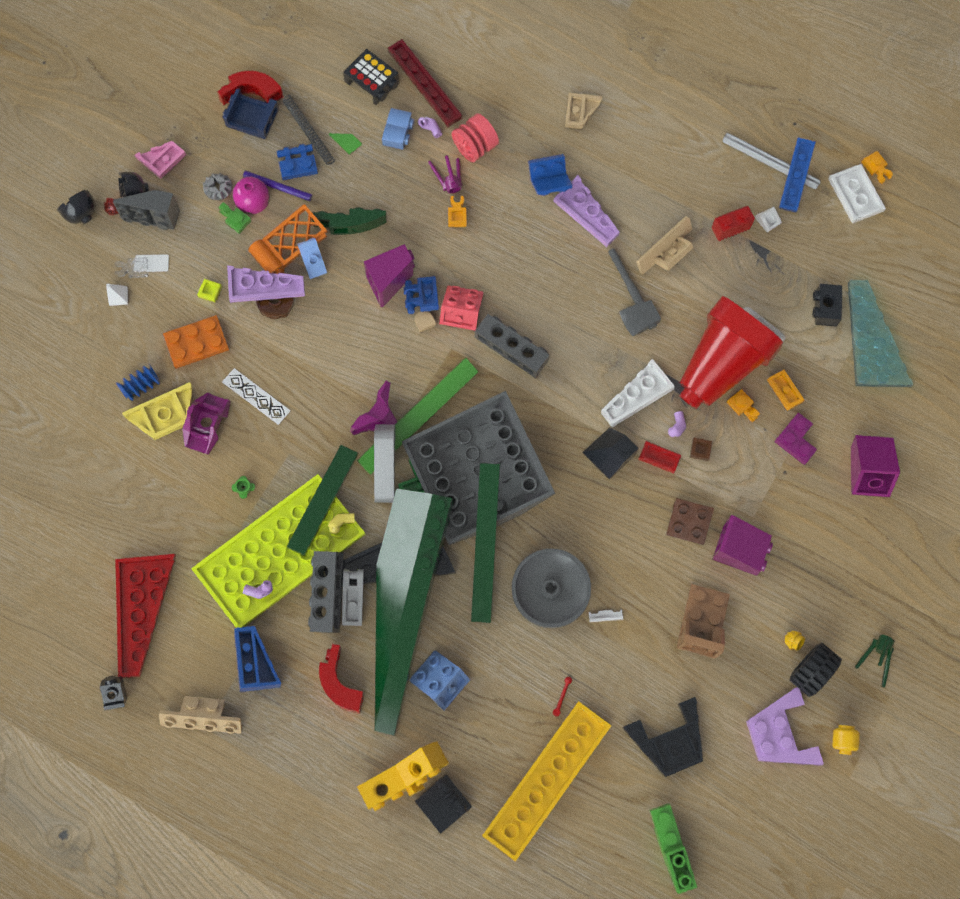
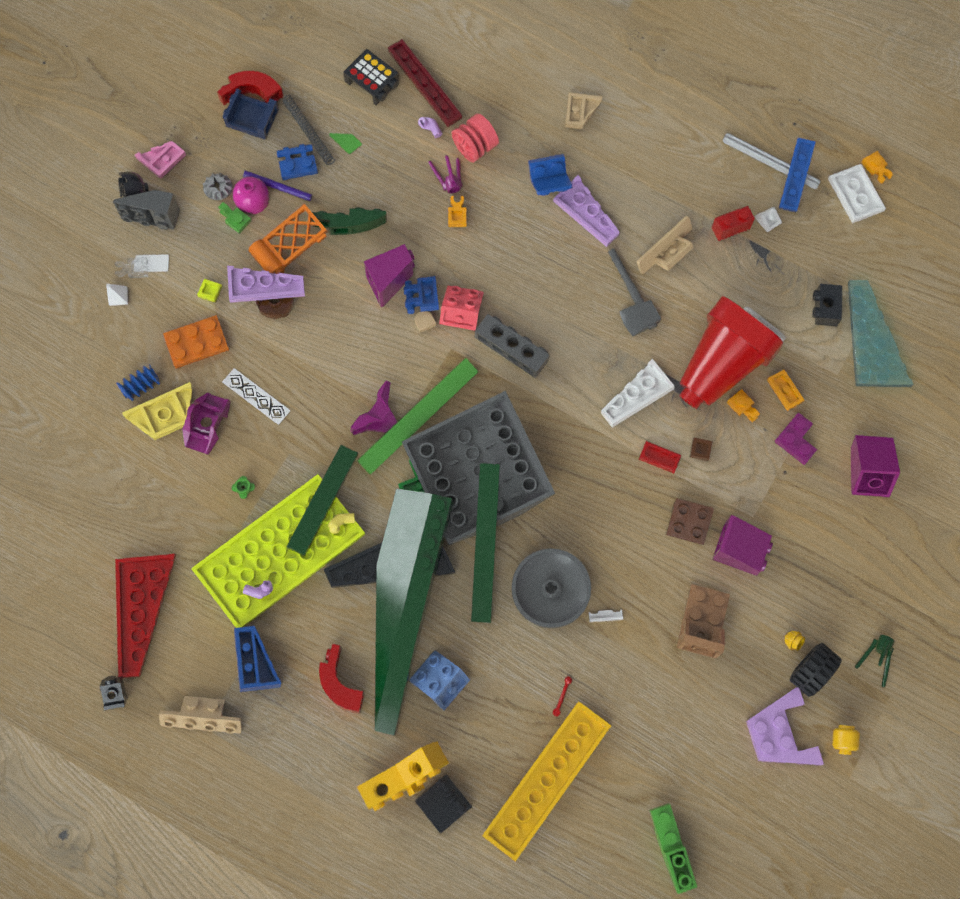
(78, 208): black cylinder -> none
(109, 207): clear red plate -> none
(312, 258): light blue plate -> none
(332, 601): dark grey brick -> none
(352, 598): light grey plate -> none
(384, 463): light grey beam -> none
(397, 129): medium blue brick -> none
(611, 452): black slope -> none
(675, 748): black wing -> none
(680, 425): lavender arm -> none

